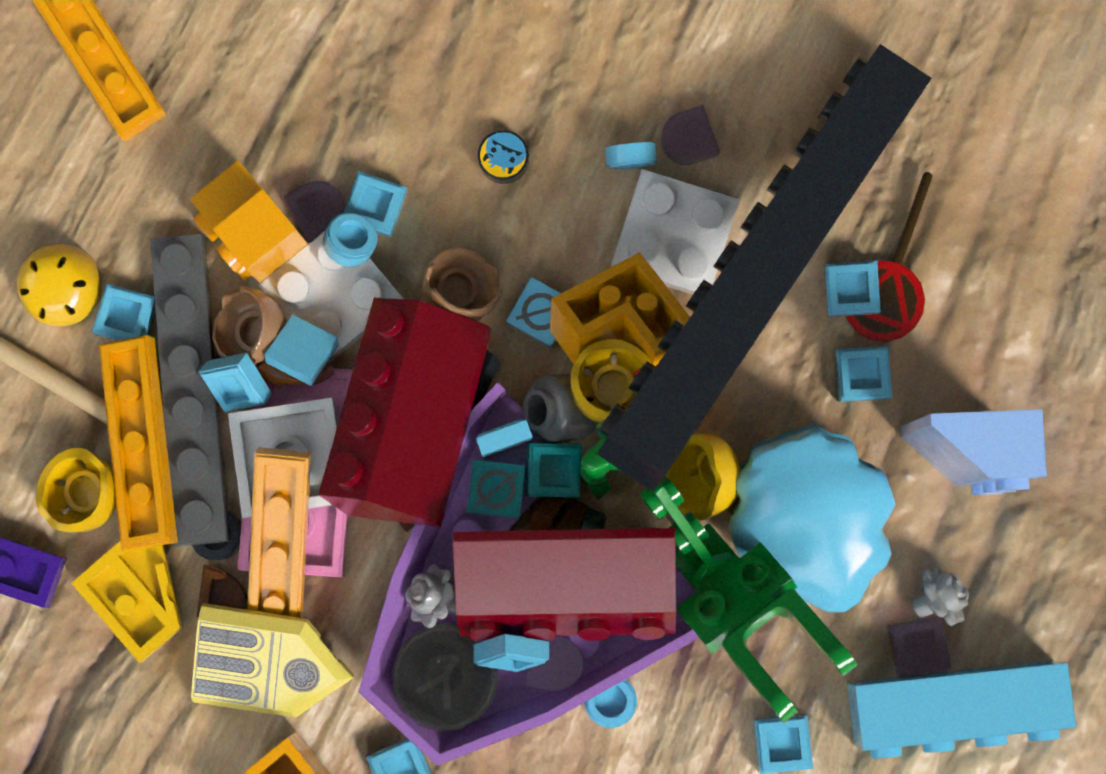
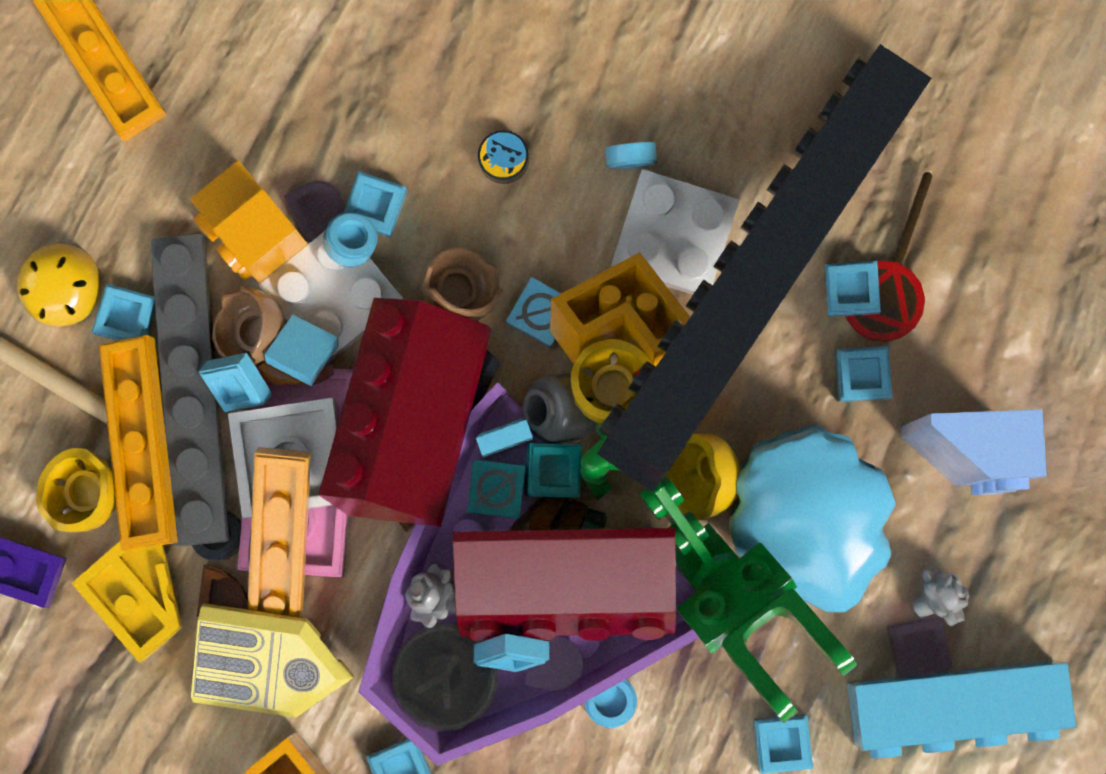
(689, 137): clear purple tile -> none

